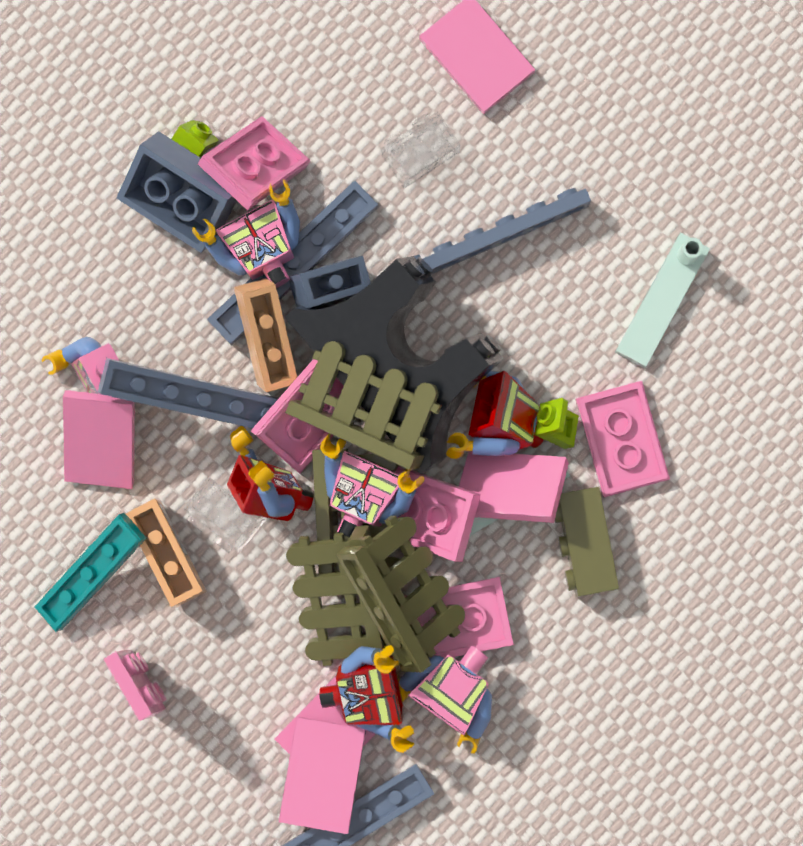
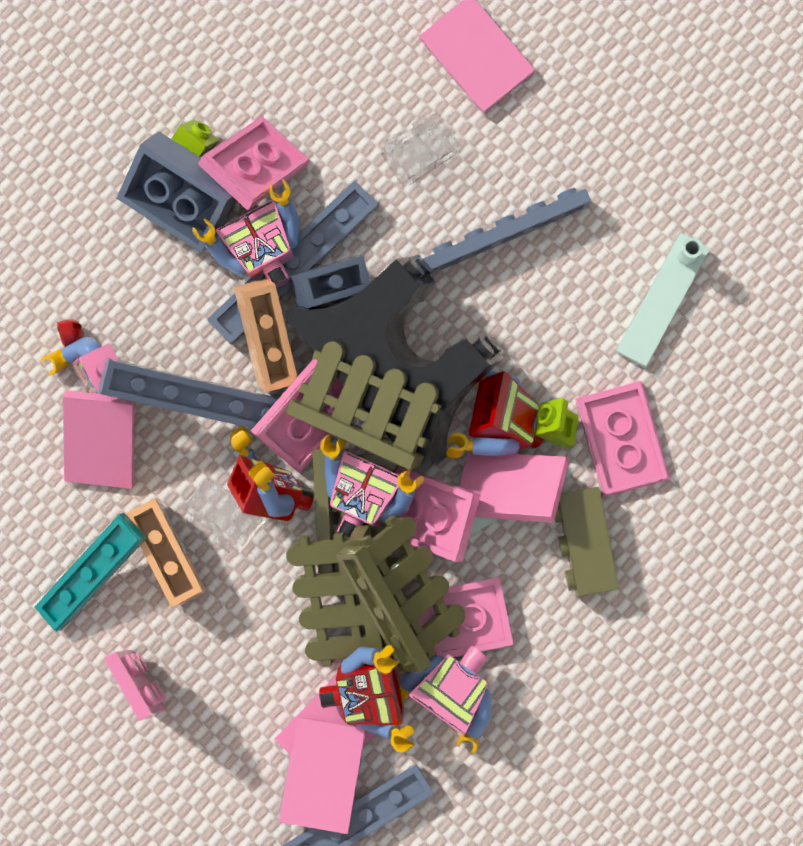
(69, 331): none -> red hinge

